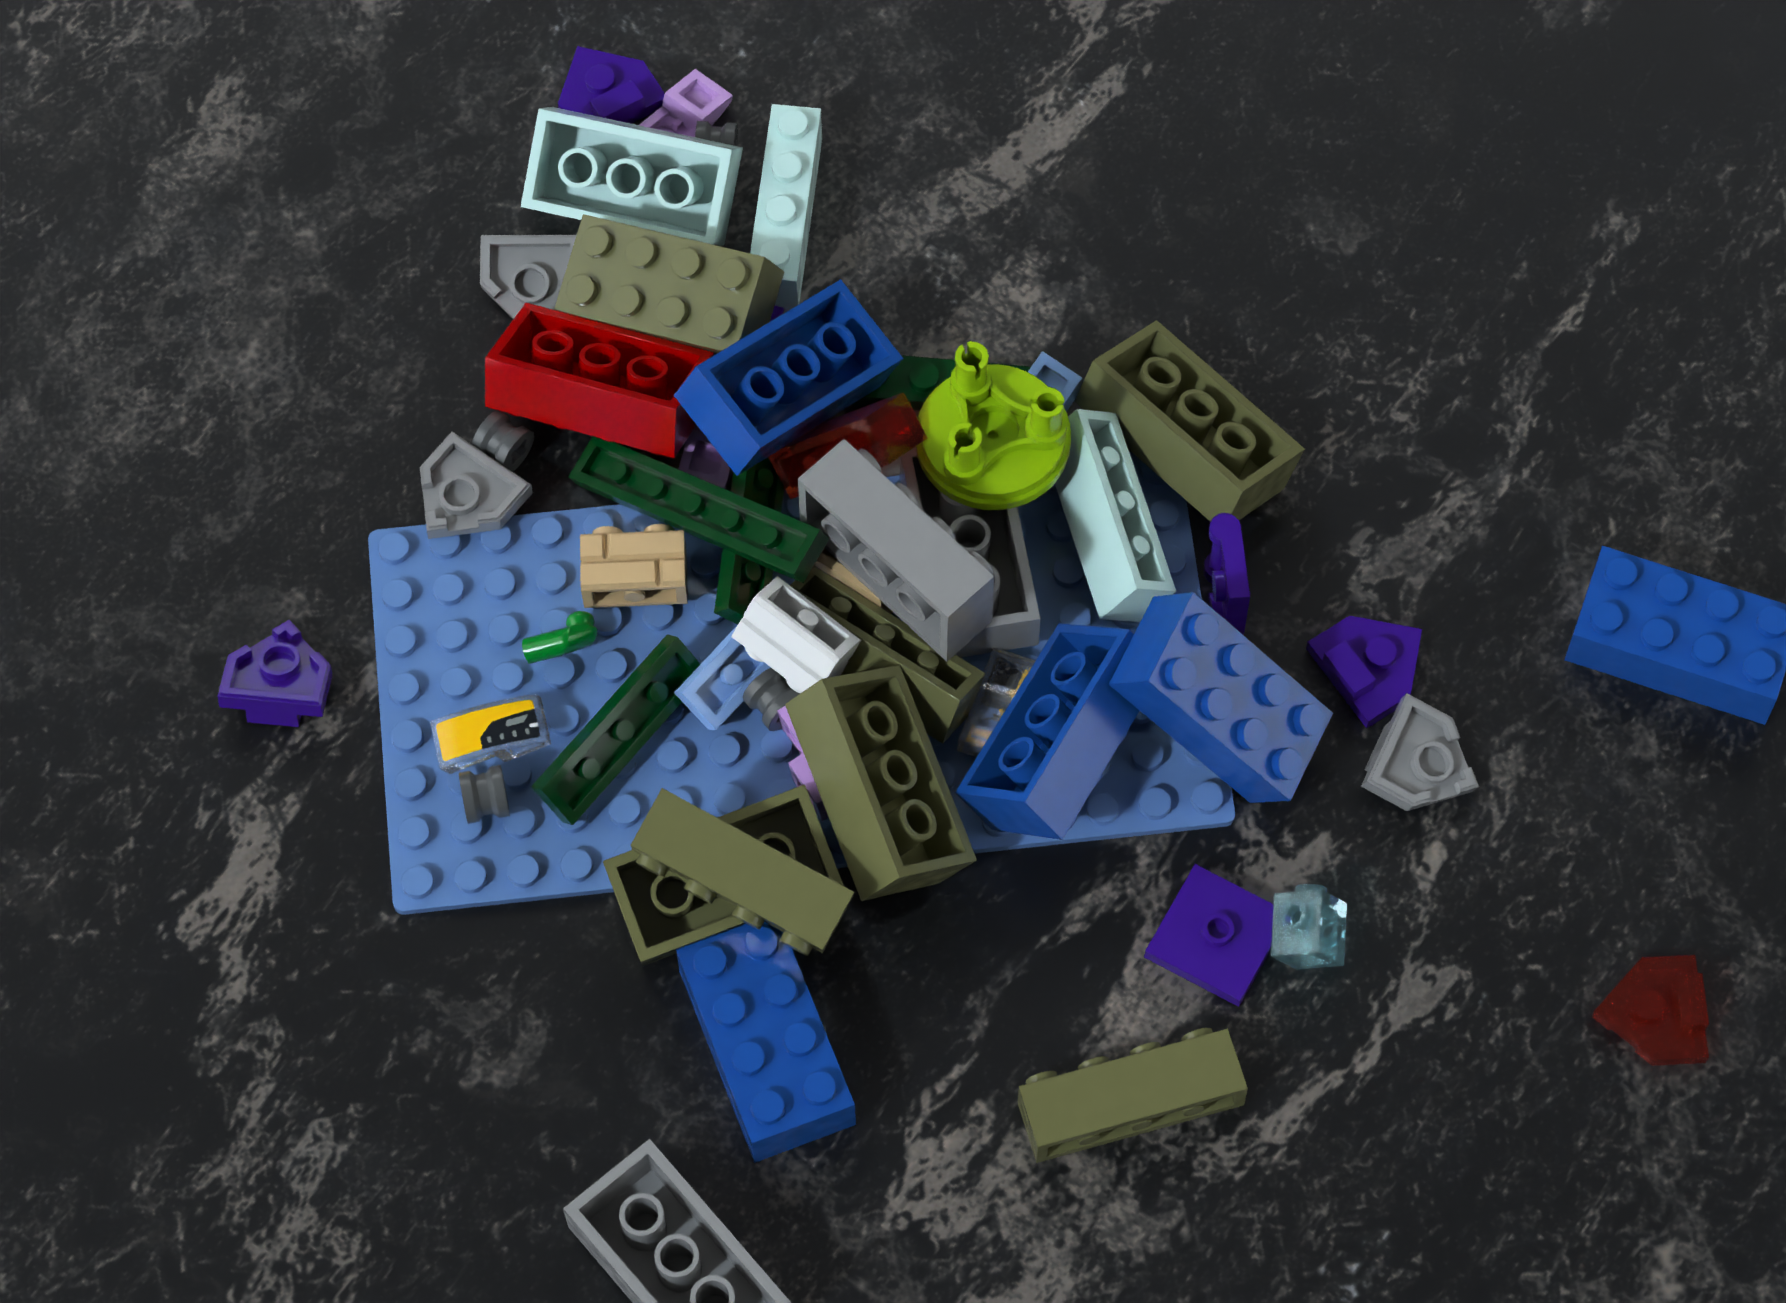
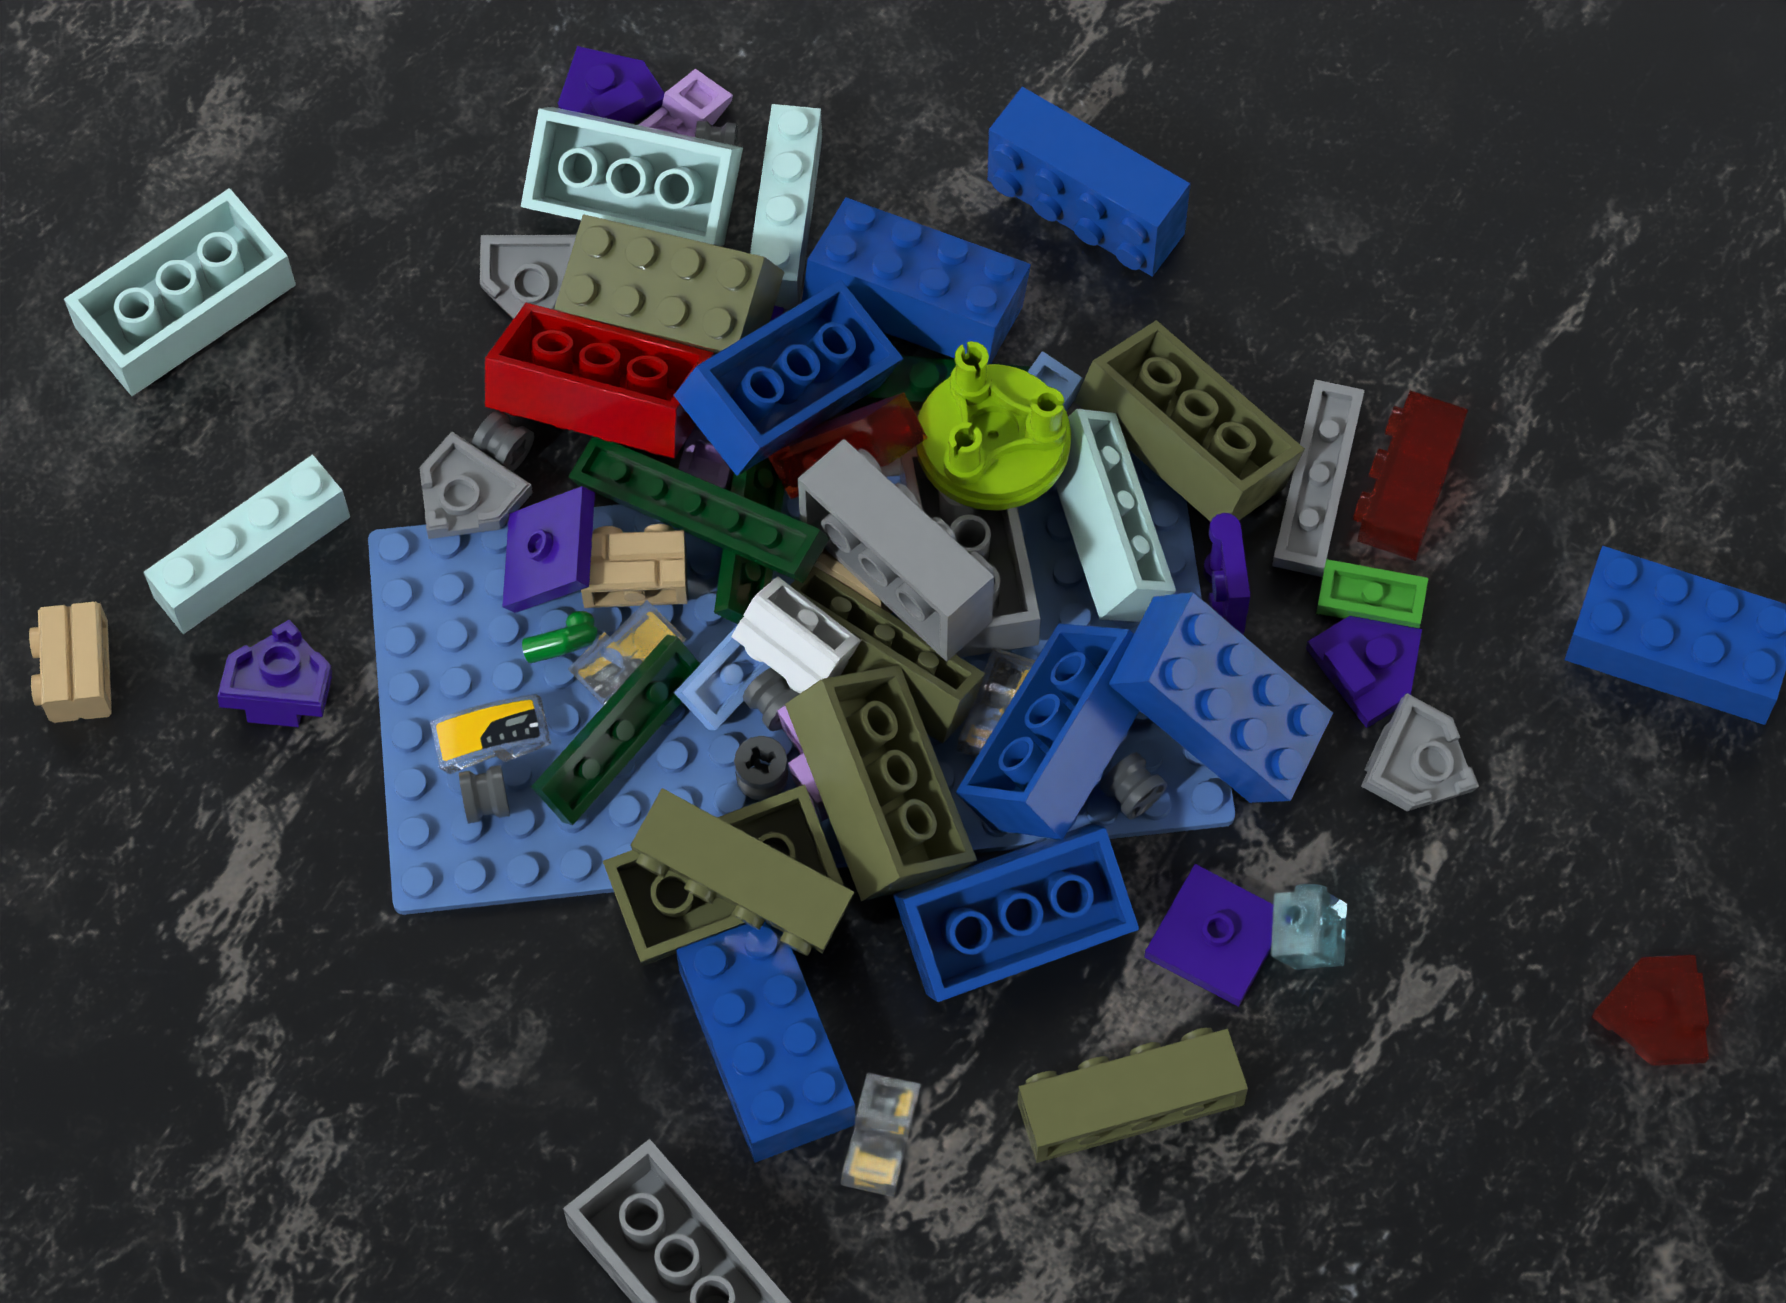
(72, 662): none -> tan brick
(180, 291): none -> light aqua brick
(247, 544): none -> light aqua brick
(548, 549): none -> dark purple plate
(617, 656): none -> clear slope
(761, 780): none -> dark grey wheel
(880, 1134): none -> clear slope
(919, 279): none -> blue brick
(1016, 912): none -> blue brick
(1087, 182): none -> blue brick
(1133, 785): none -> dark grey wheel
(1318, 478): none -> light grey plate
(1371, 594): none -> bright green plate
(1409, 474): none -> clear red brick

